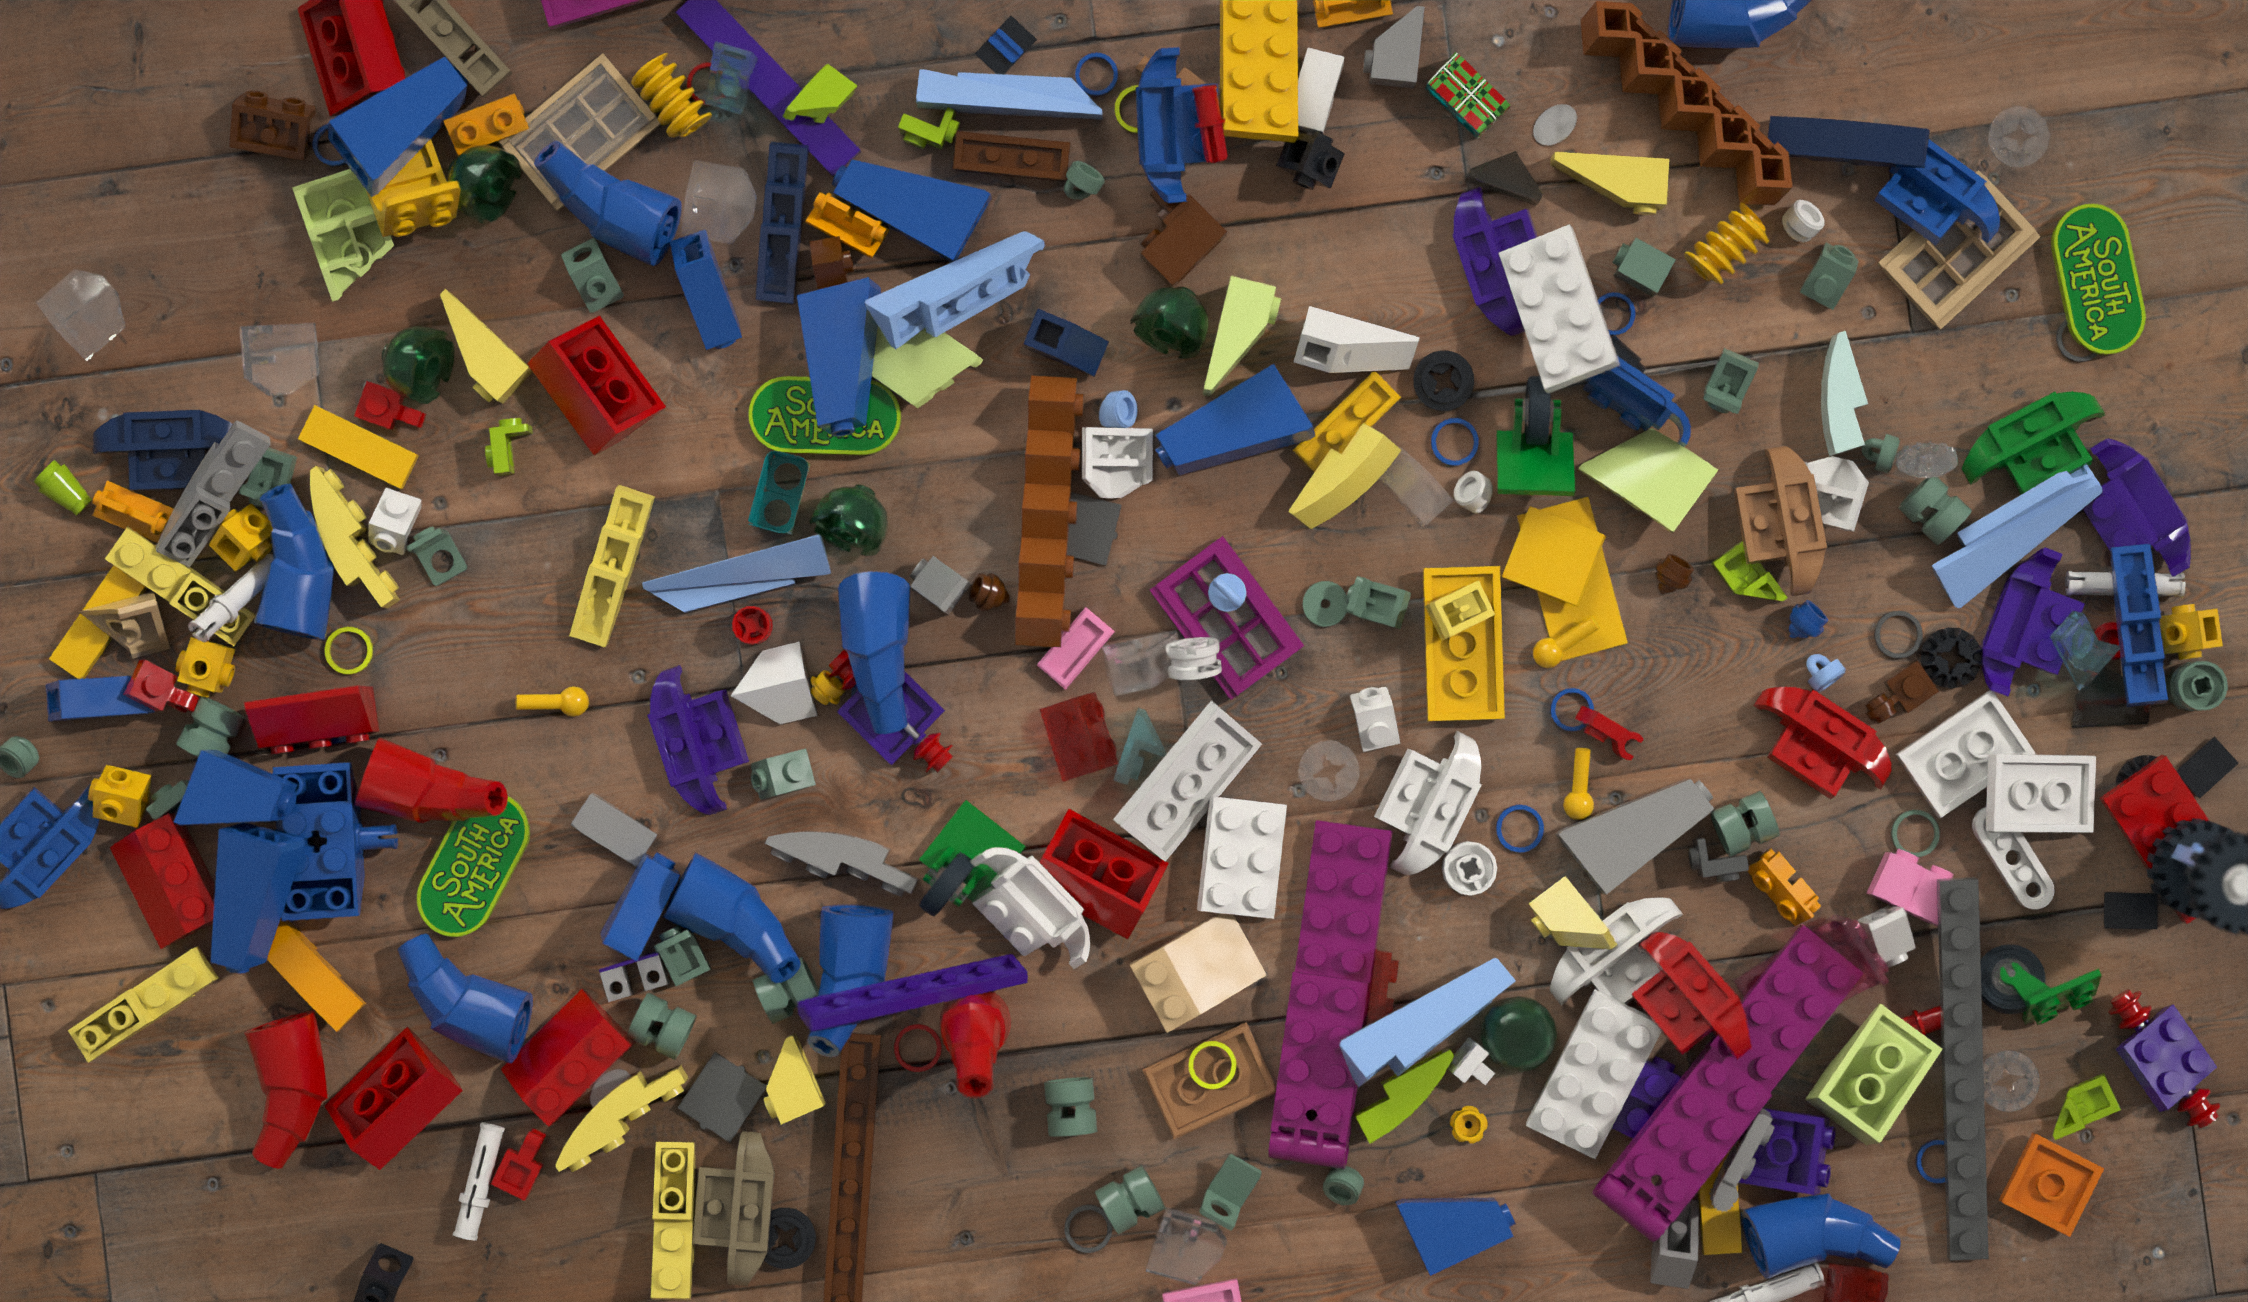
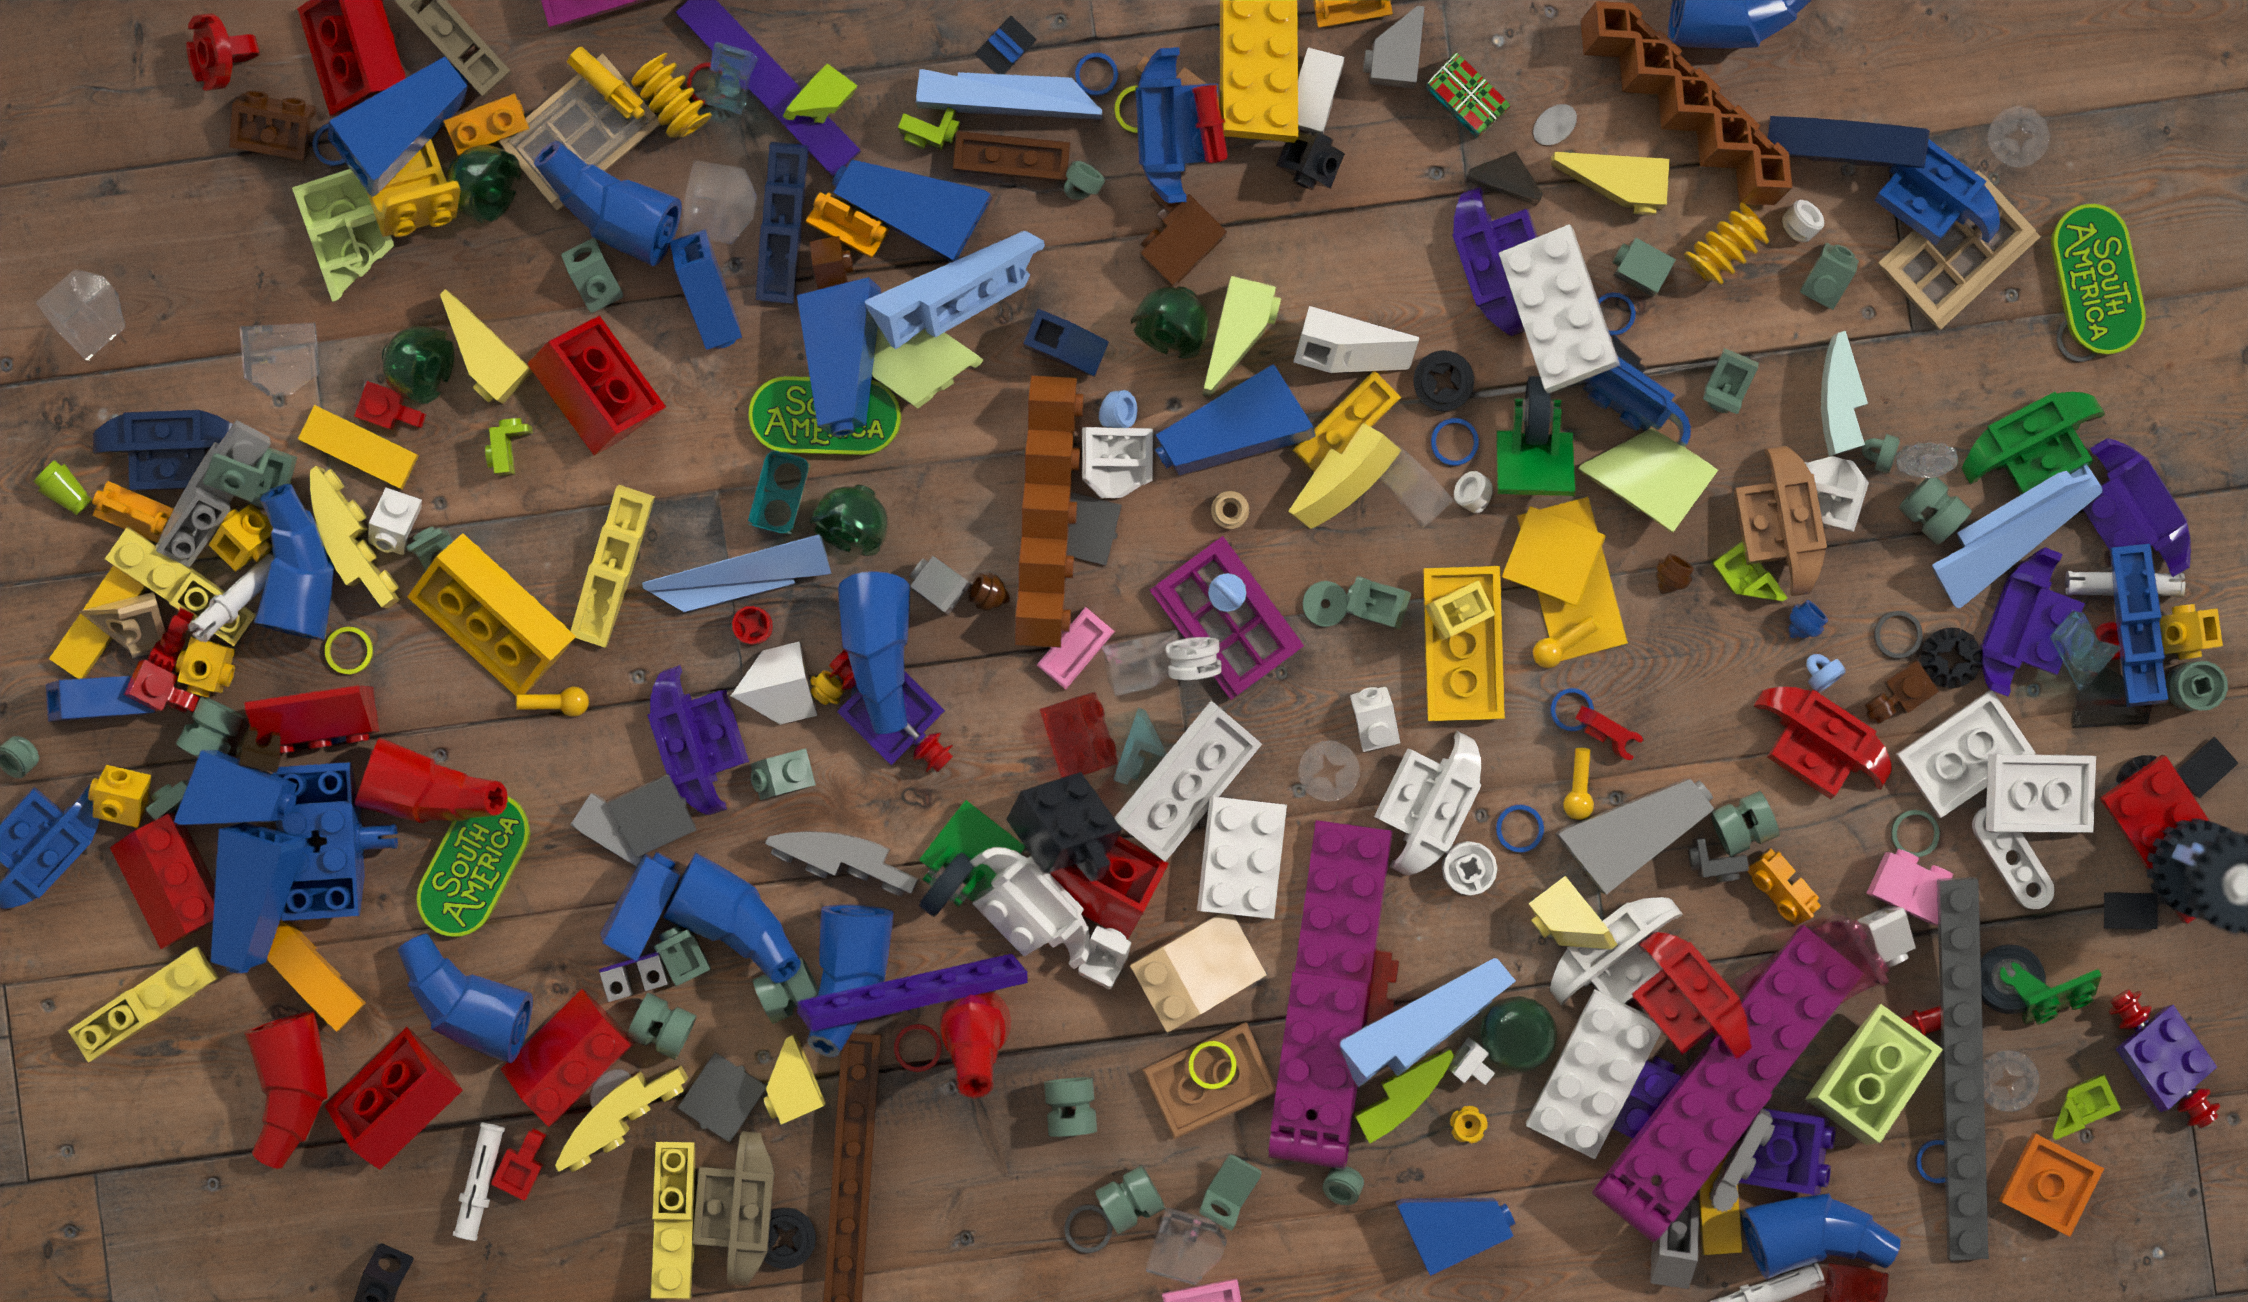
(167, 650): none -> red piece
(214, 51): none -> red tile
(235, 476): none -> sand green bracket
(257, 755): none -> dark brown tile
(490, 615): none -> yellow slope
(606, 83): none -> yellow piece
(652, 815): none -> dark grey piece
(1065, 826): none -> black hinge
(1106, 957): none -> white bracket
(1236, 499): none -> tan plate

